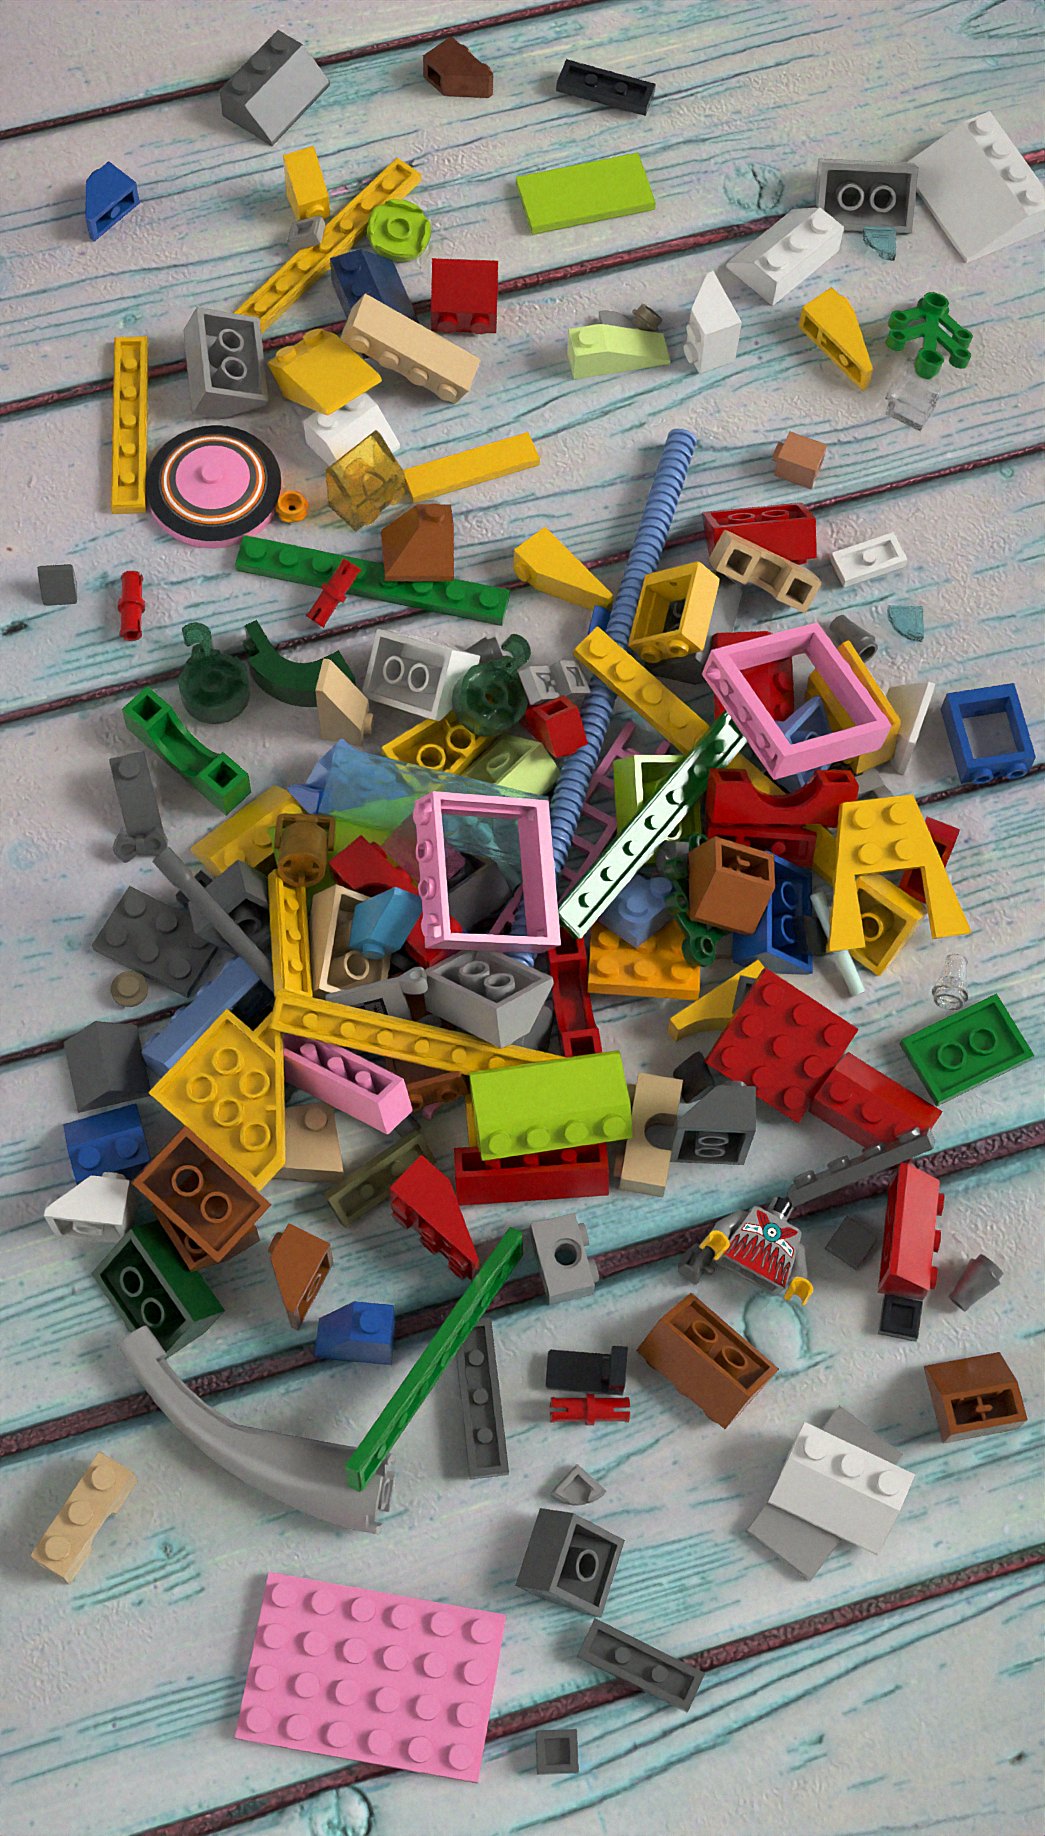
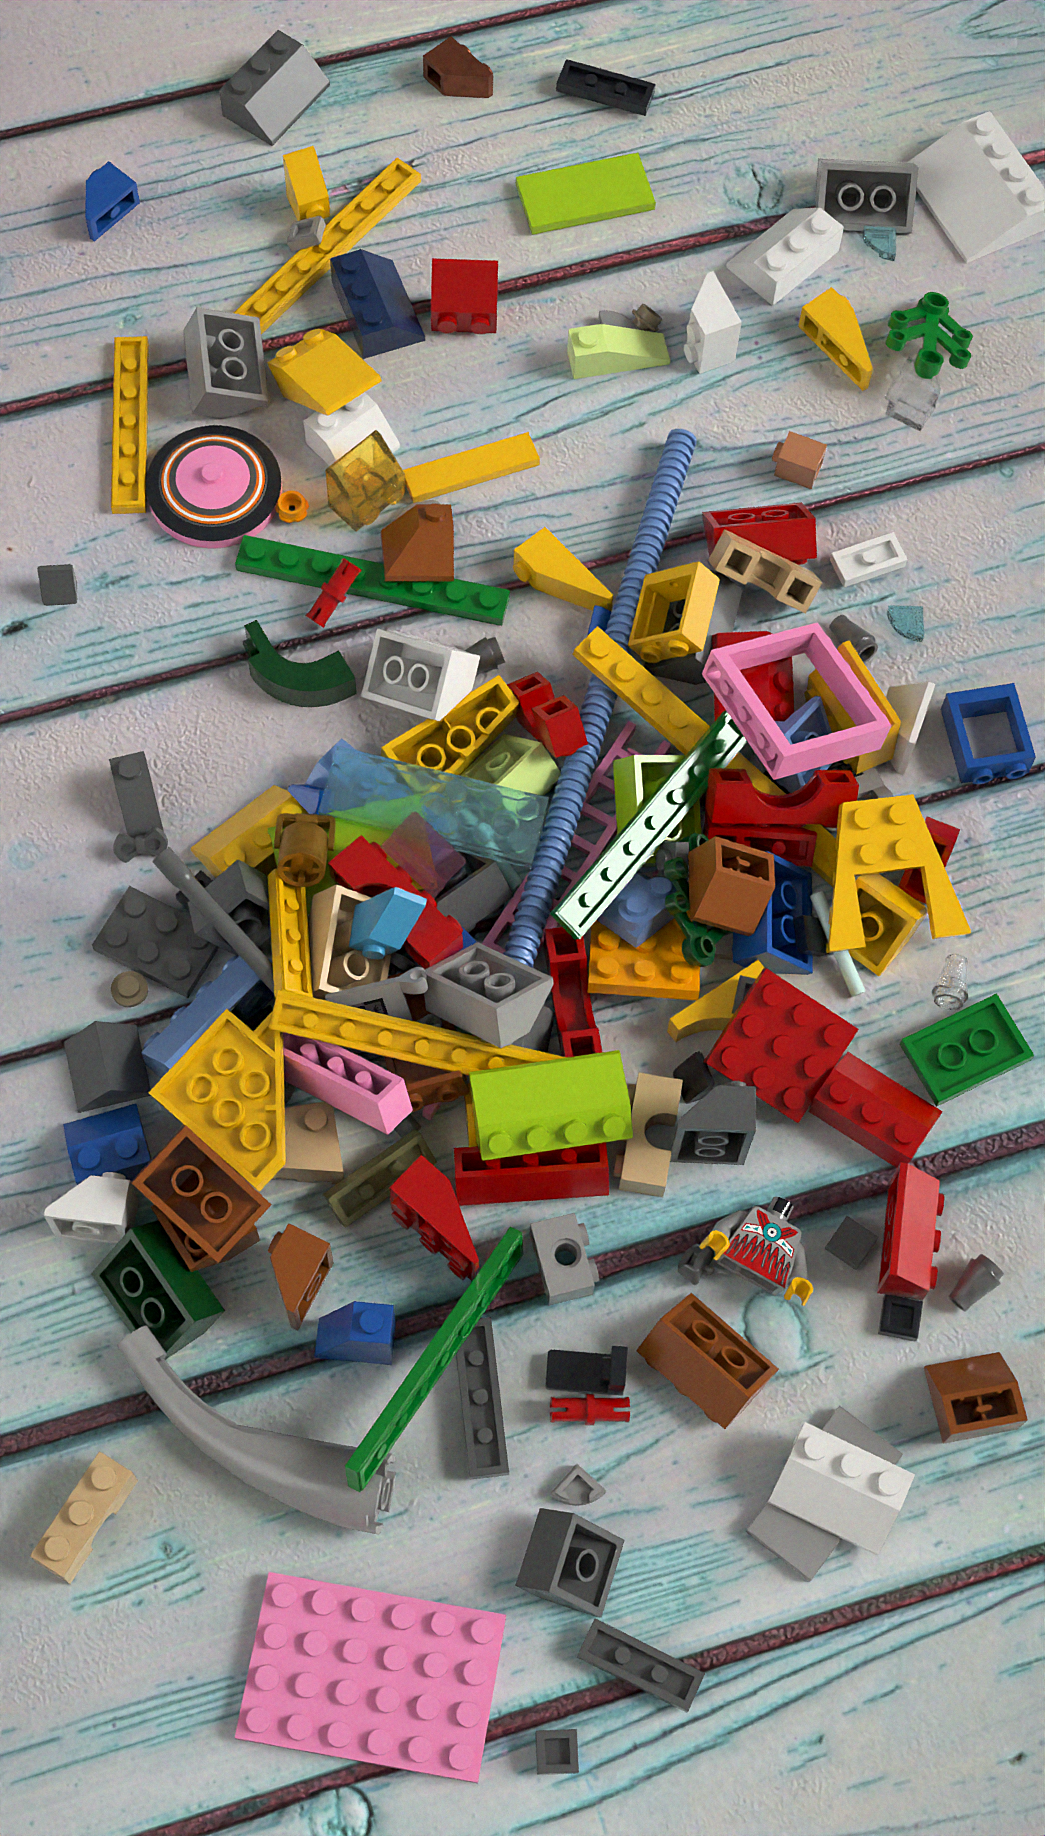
(131, 606): red pin -> none
(208, 668): clear green piece -> none
(208, 772): green arch -> none
(341, 707): tan slope -> none
(398, 230): lime tile -> none
(409, 349): tan brick -> none
(499, 680): clear green piece -> none
(536, 867): bright pink window -> none
(553, 681): light grey slope -> none
(874, 1159): dark grey plate -> none

